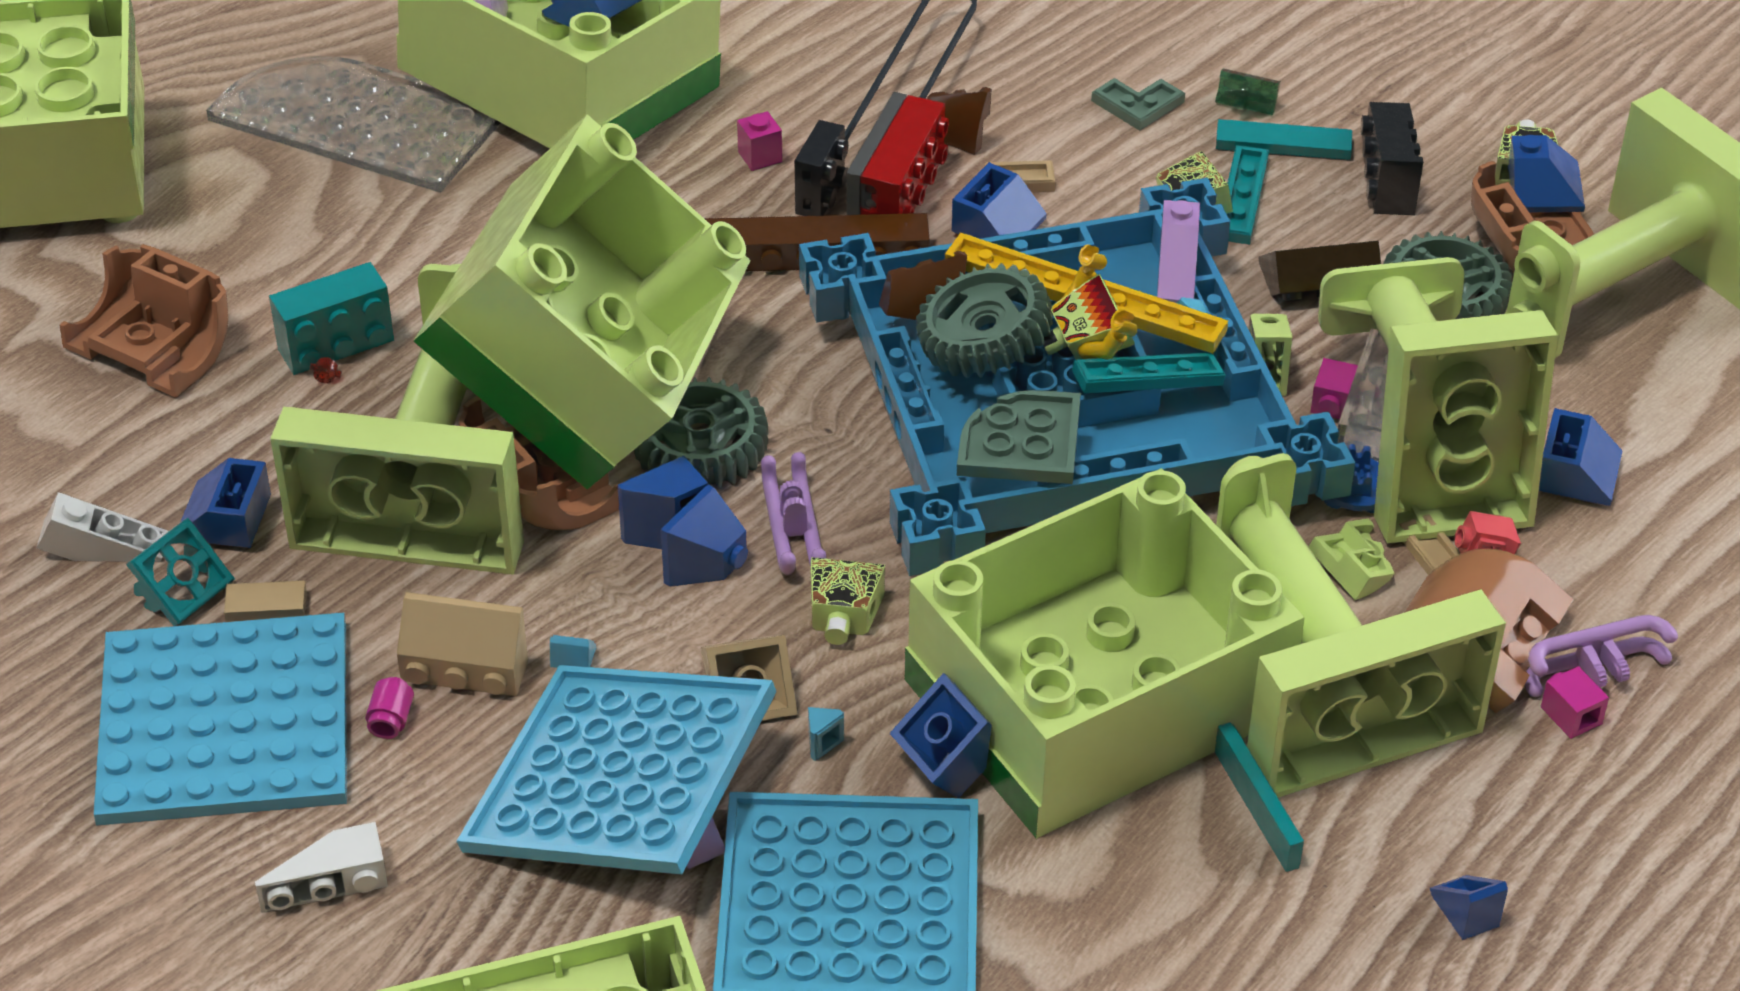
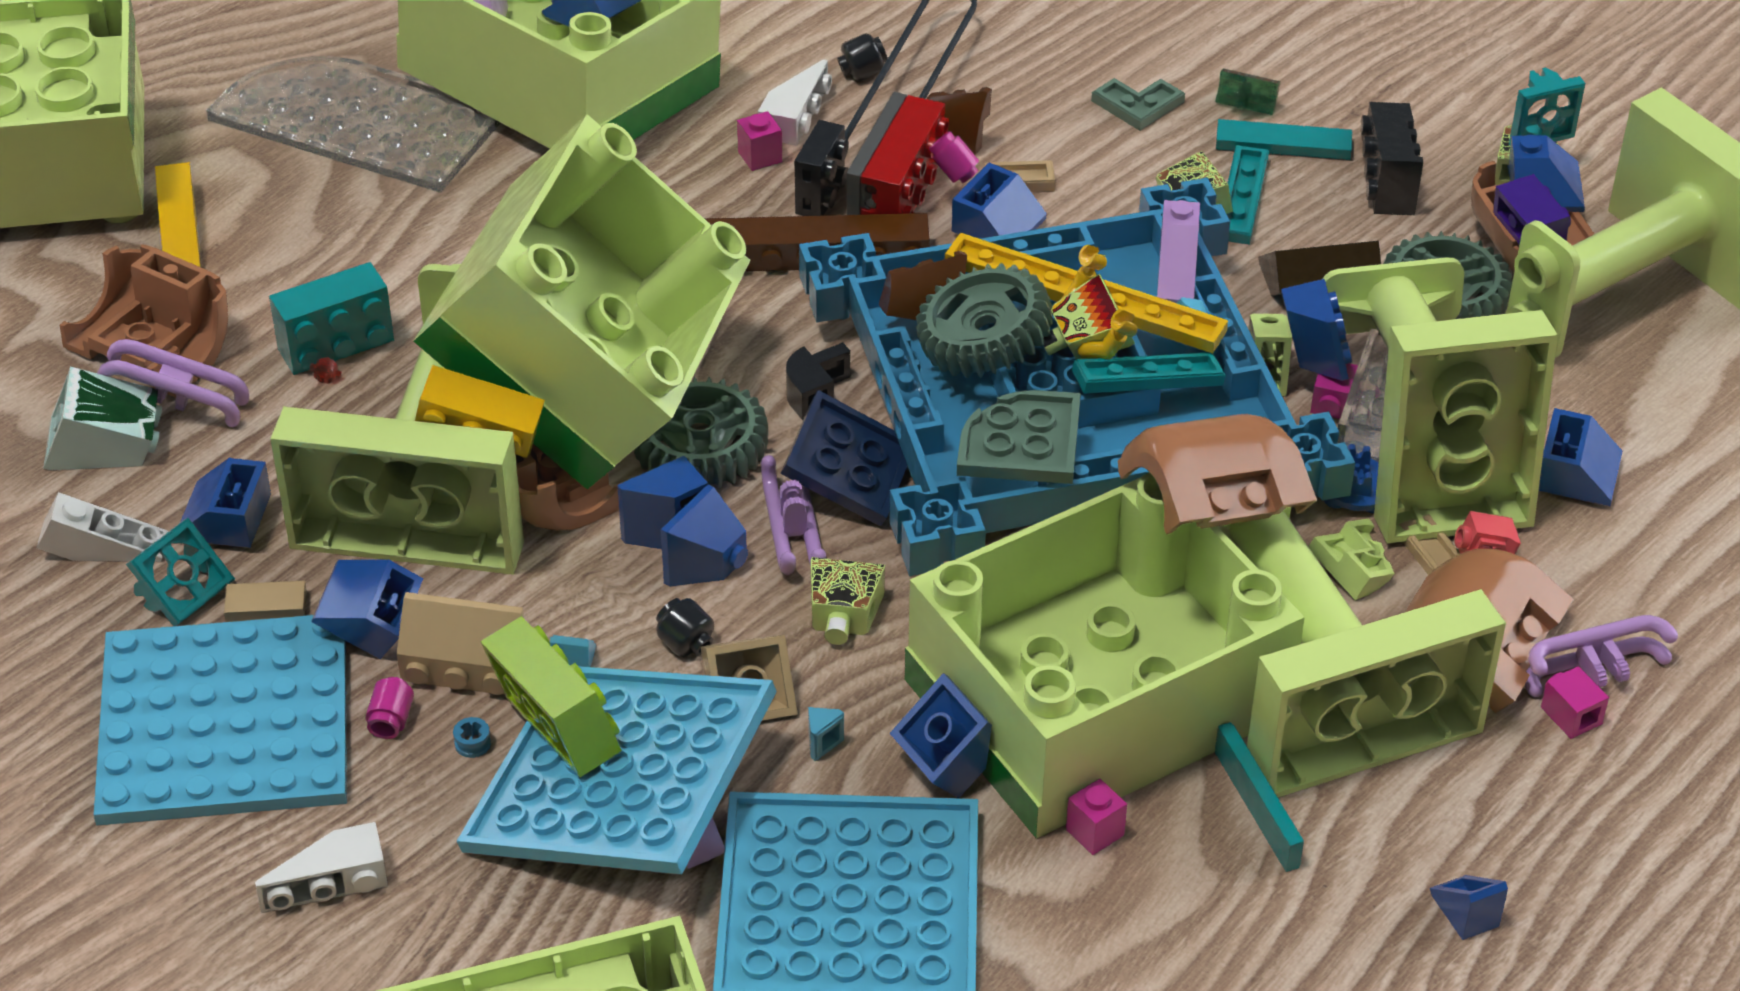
(101, 423): none -> light aqua slope
(177, 211): none -> yellow slope
(177, 377): none -> lavender piece
(366, 603): none -> blue slope
(472, 747): none -> dark azure bush
(474, 403): none -> yellow slope
(553, 695): none -> lime brick
(684, 627): none -> black head
(797, 100): none -> white slope
(815, 372): none -> black brick
(846, 458): none -> dark blue plate
(862, 57): none -> black head
(954, 158): none -> dark pink brick
(1096, 816): none -> dark pink brick
(1221, 470): none -> nougat piece
(1317, 329): none -> blue slope
(1528, 201): none -> dark purple brick
(1548, 87): none -> teal piece

